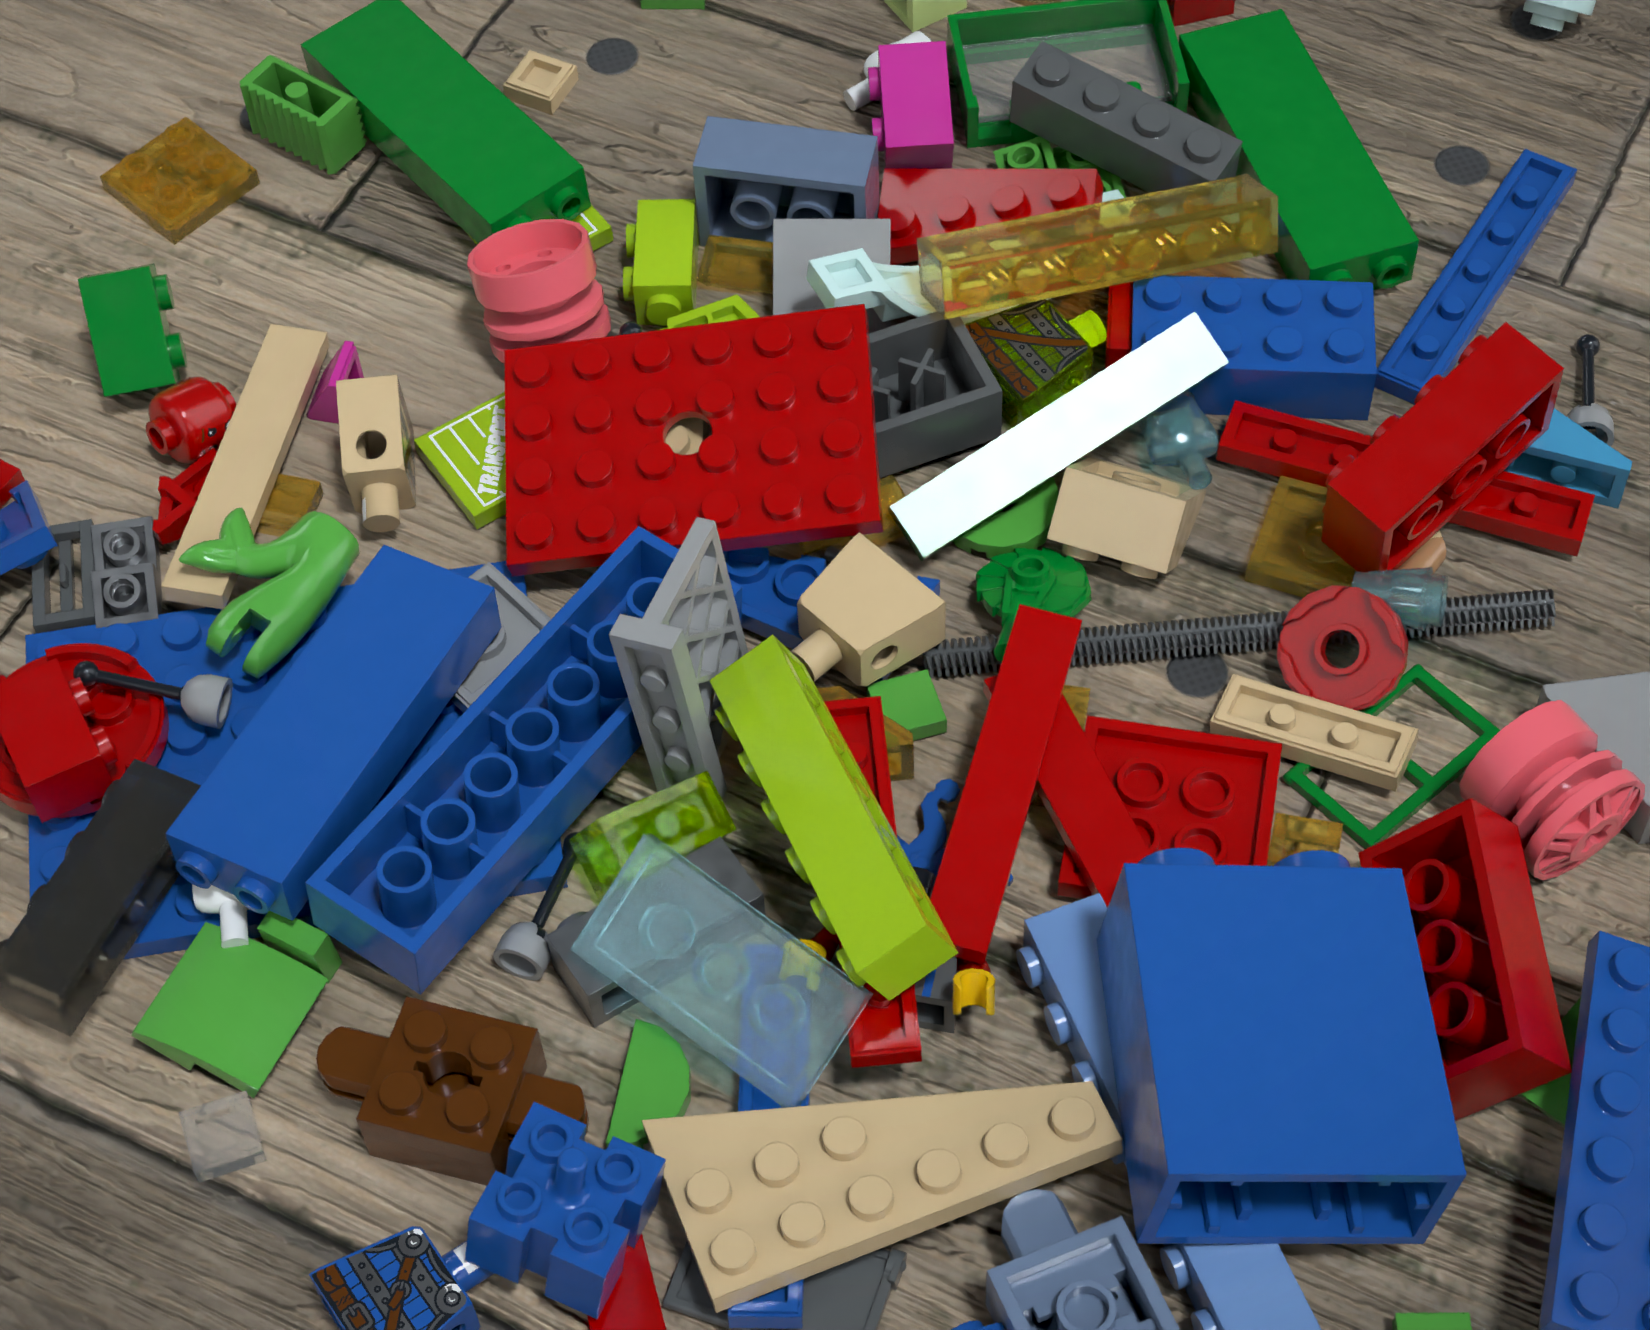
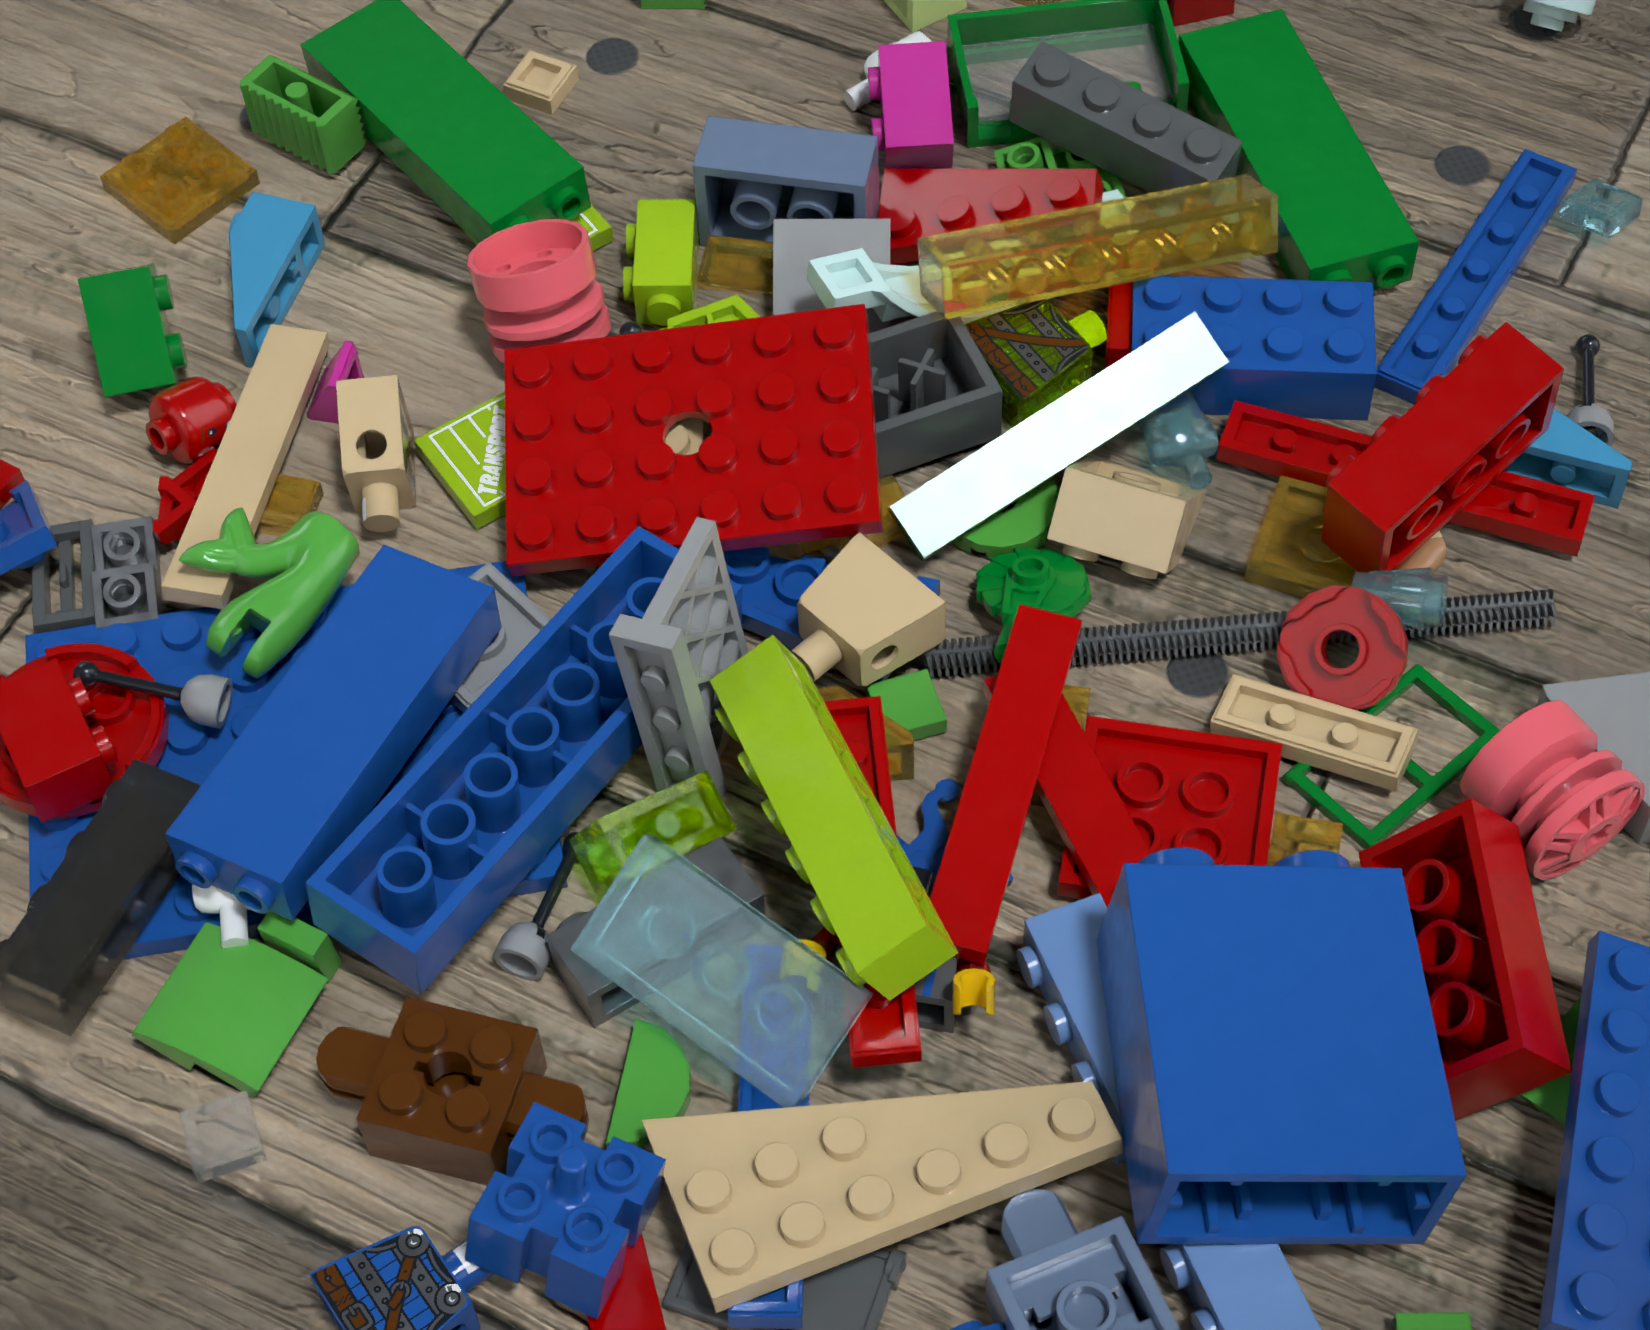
(271, 257): none -> dark azure slope
(1600, 208): none -> clear light blue tile

